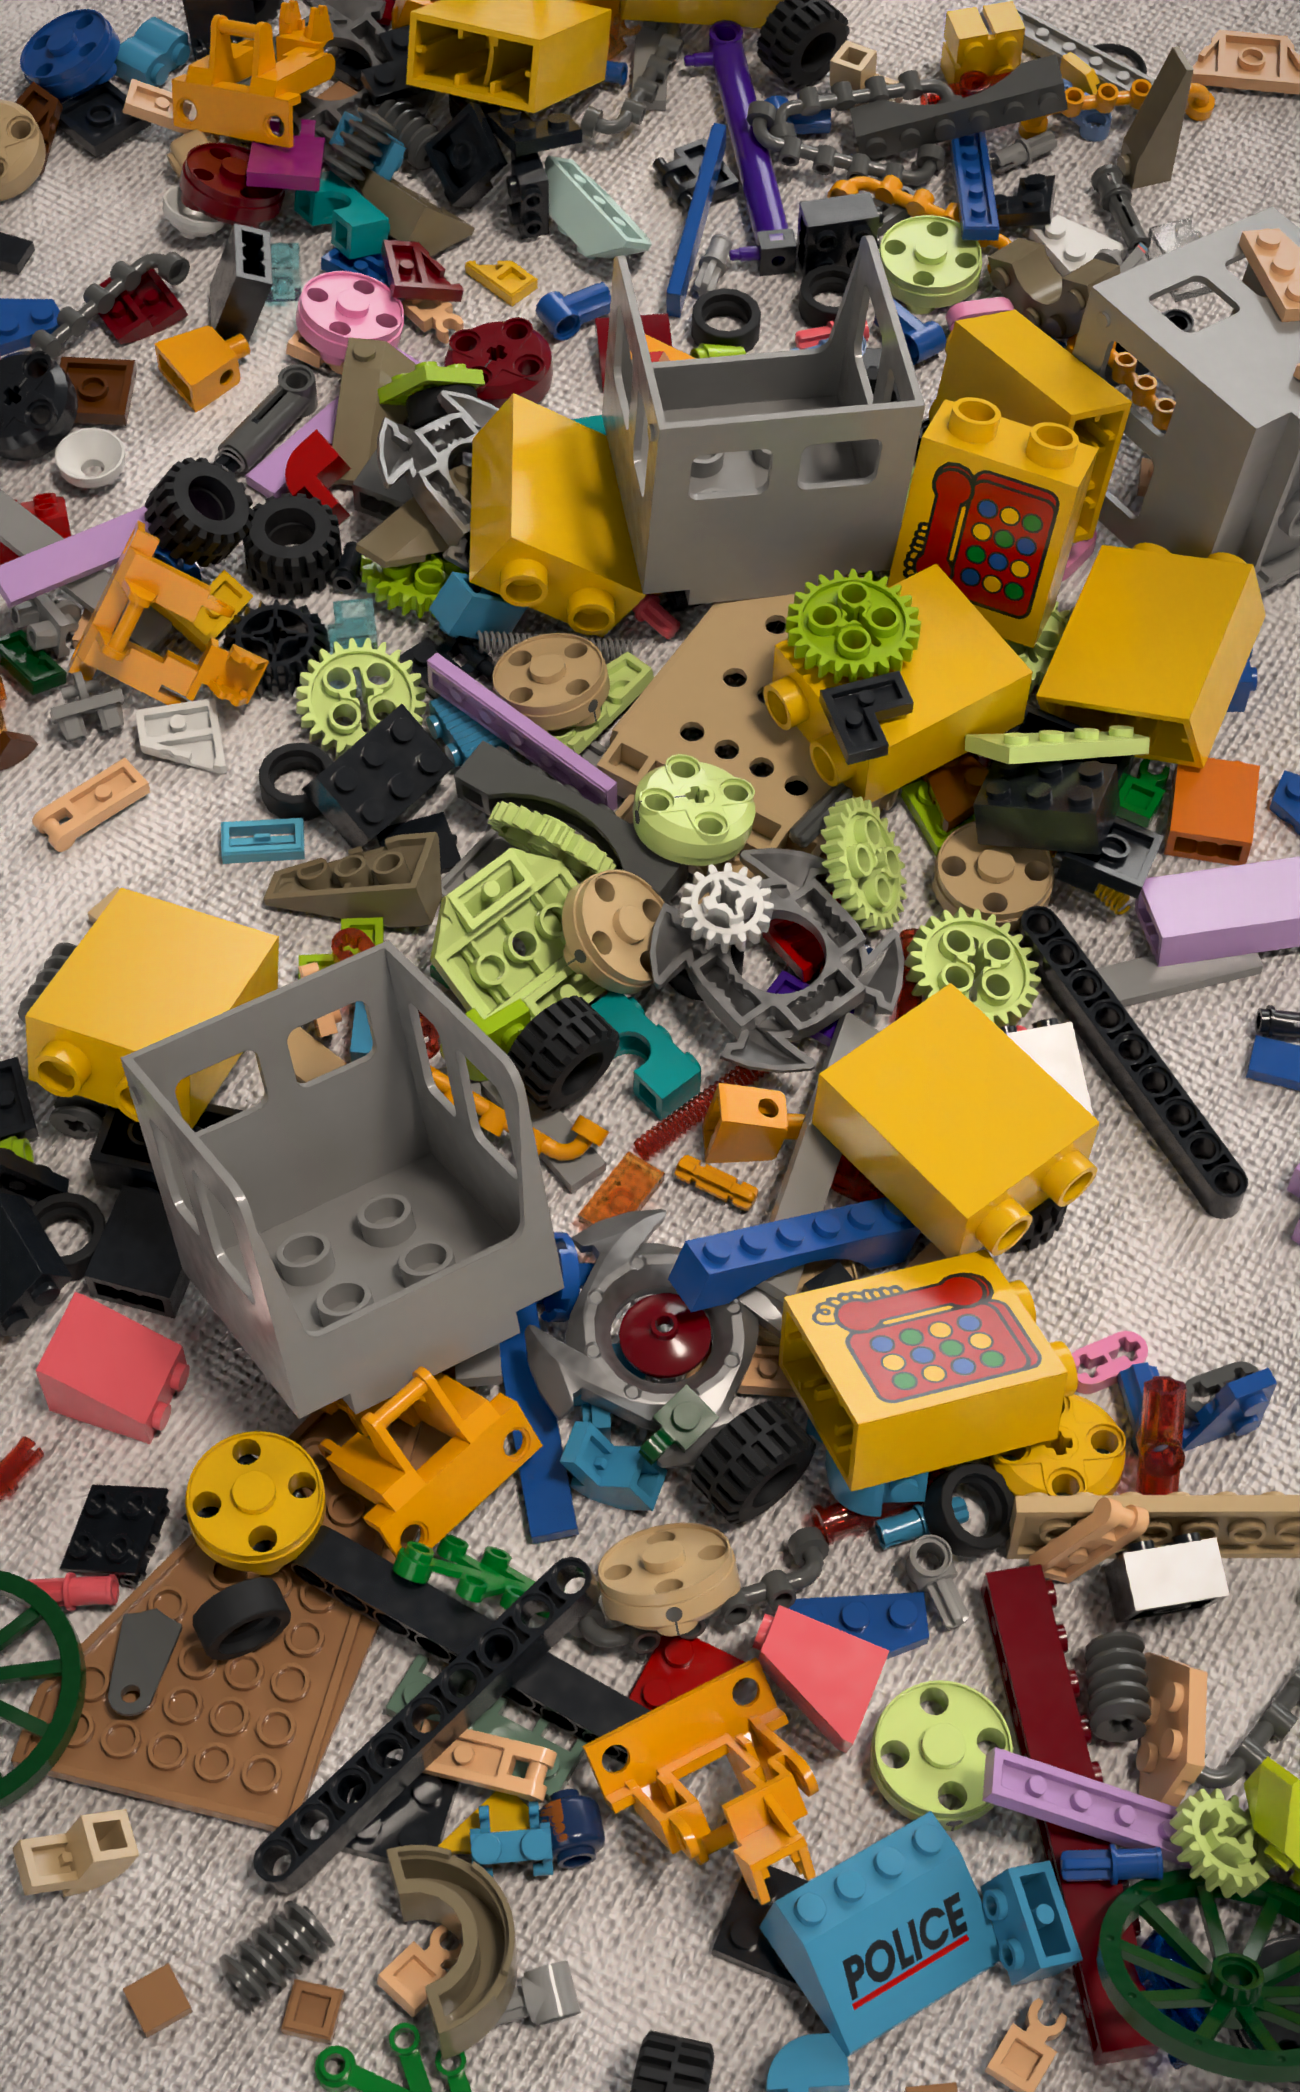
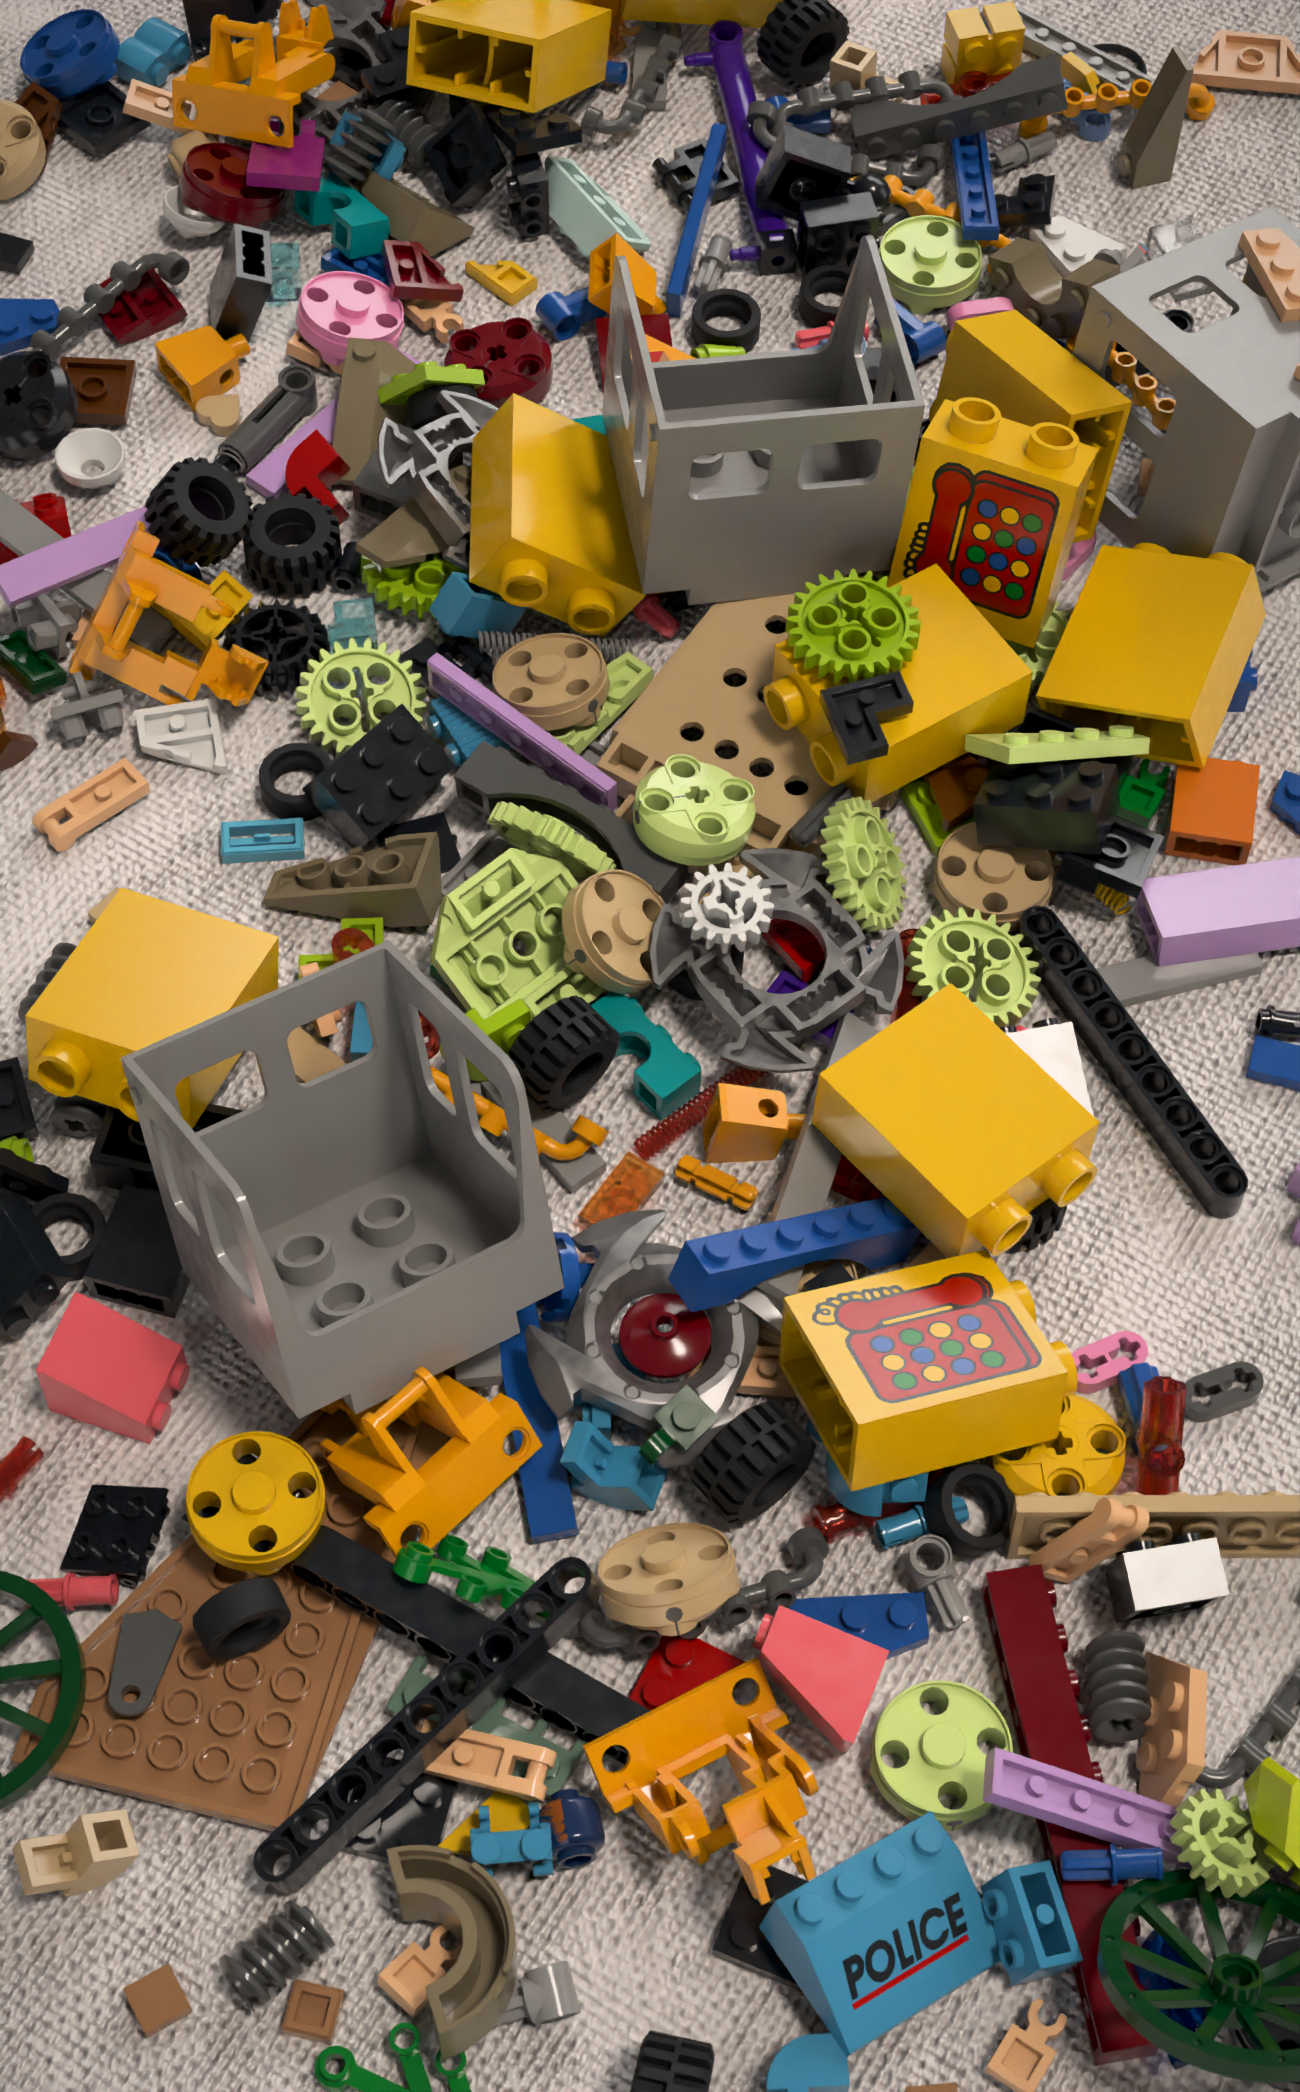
(220, 412): none -> tan tile
(642, 276): none -> light orange torso
(811, 168): none -> black brick
(1117, 200): dark grey pin -> none
(1234, 1409): blue wing -> none

